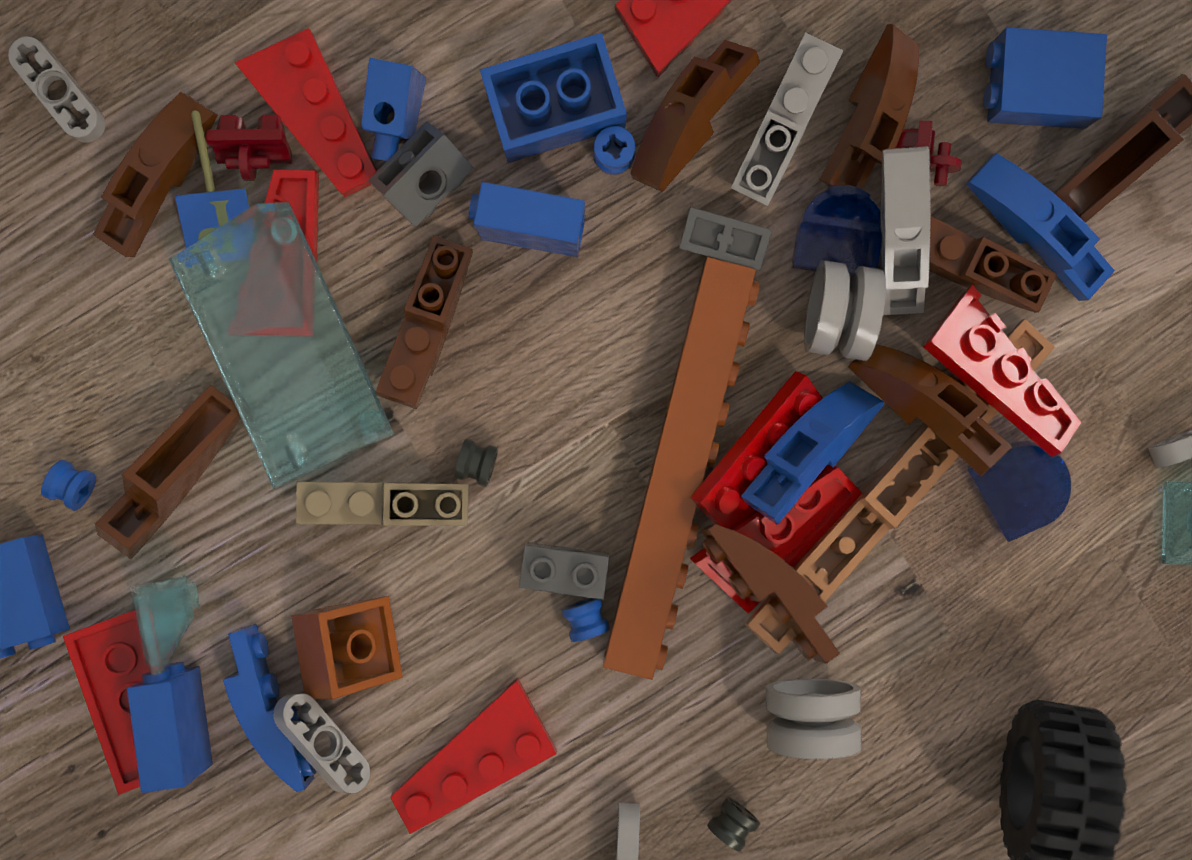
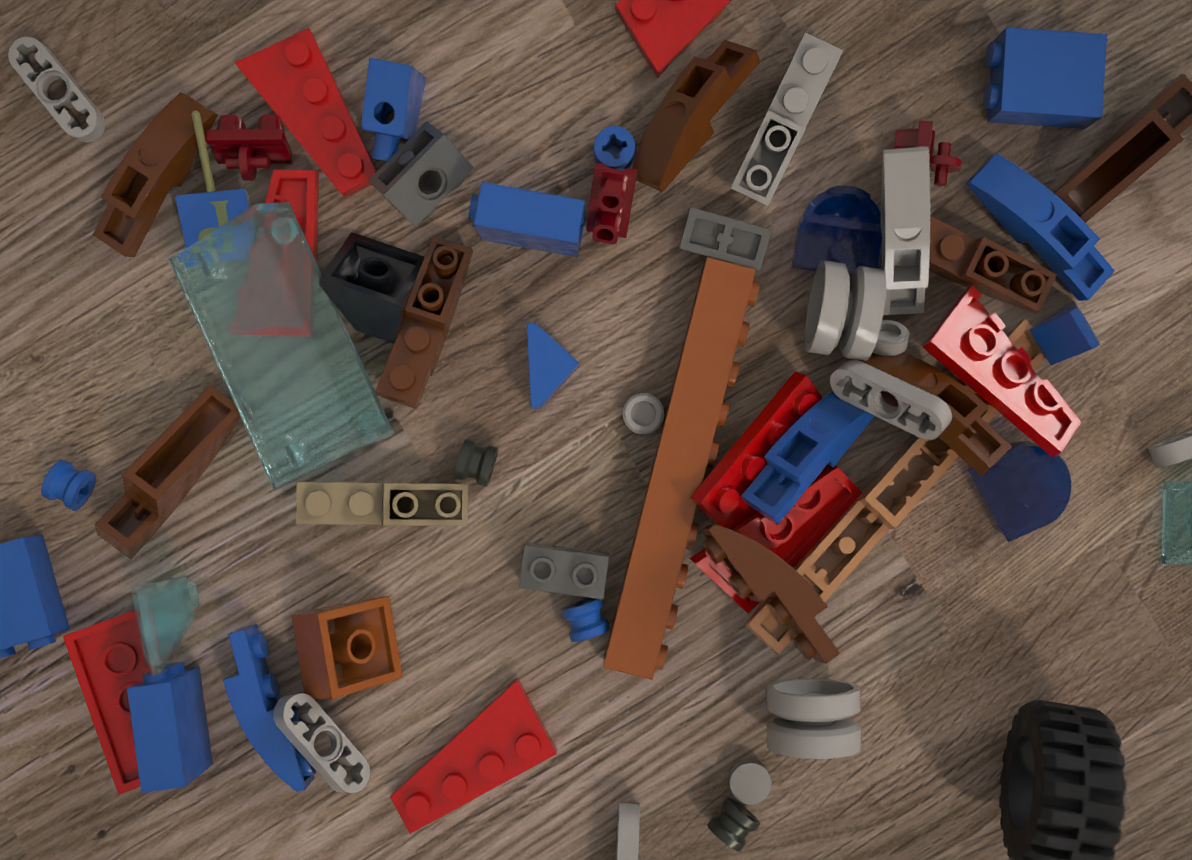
(371, 284): none -> black slope
(548, 366): none -> blue slope
(554, 97): blue brick -> none
(610, 203): none -> dark red hips
(643, 413): none -> light grey tile
(749, 782): none -> light grey tile
(855, 380): none -> light grey beam
(881, 110): reddish brown slope -> none
(892, 339): none -> light grey tile
(1064, 334): none -> blue slope

